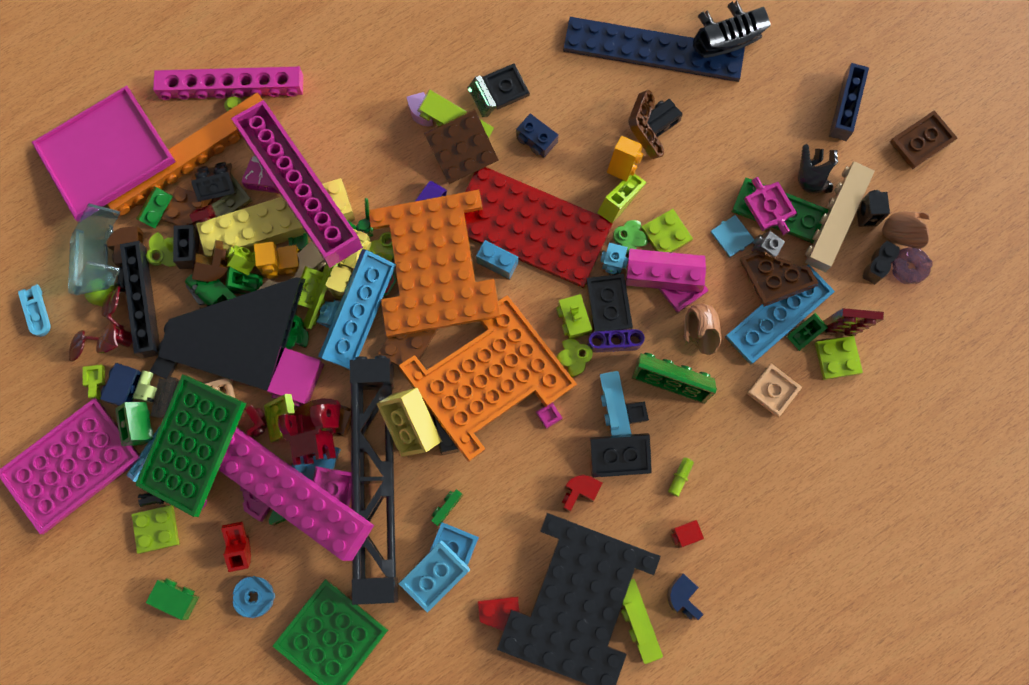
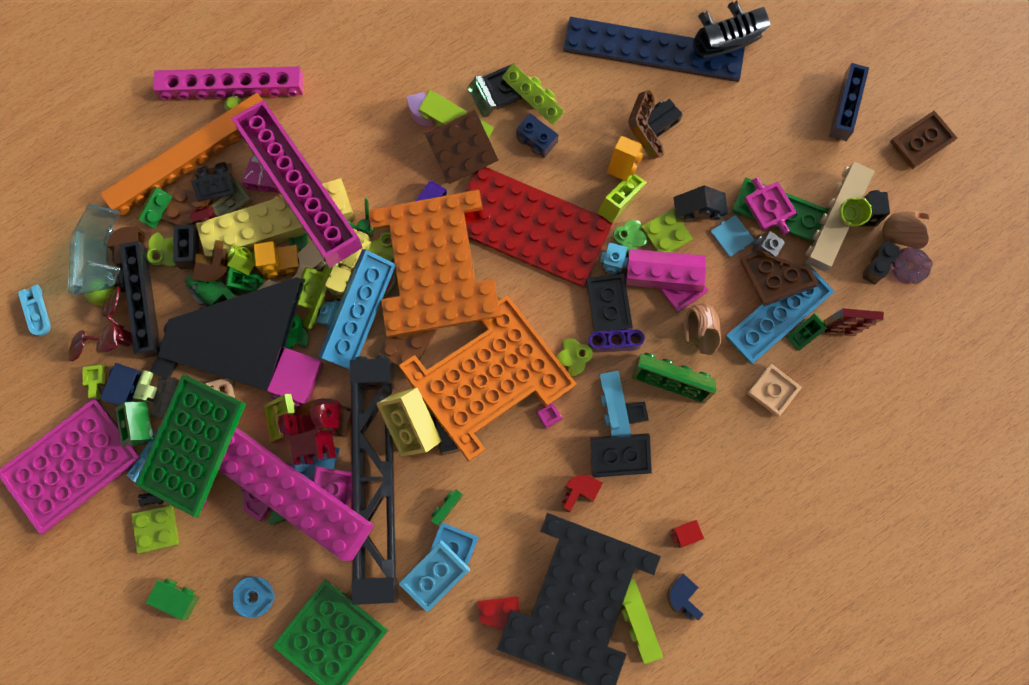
(103, 152): dark pink tile -> none
(238, 548): red brick -> none
(257, 416): dark red bracket -> none
(497, 259): dark azure piece -> none
(534, 93): none -> lime bracket
(574, 317): lime brick -> none
(681, 477): lime axle -> none
(700, 203): none -> black brick
(814, 178): black piece -> none
(838, 357): lime plate -> none
(855, 211): none -> lime hair

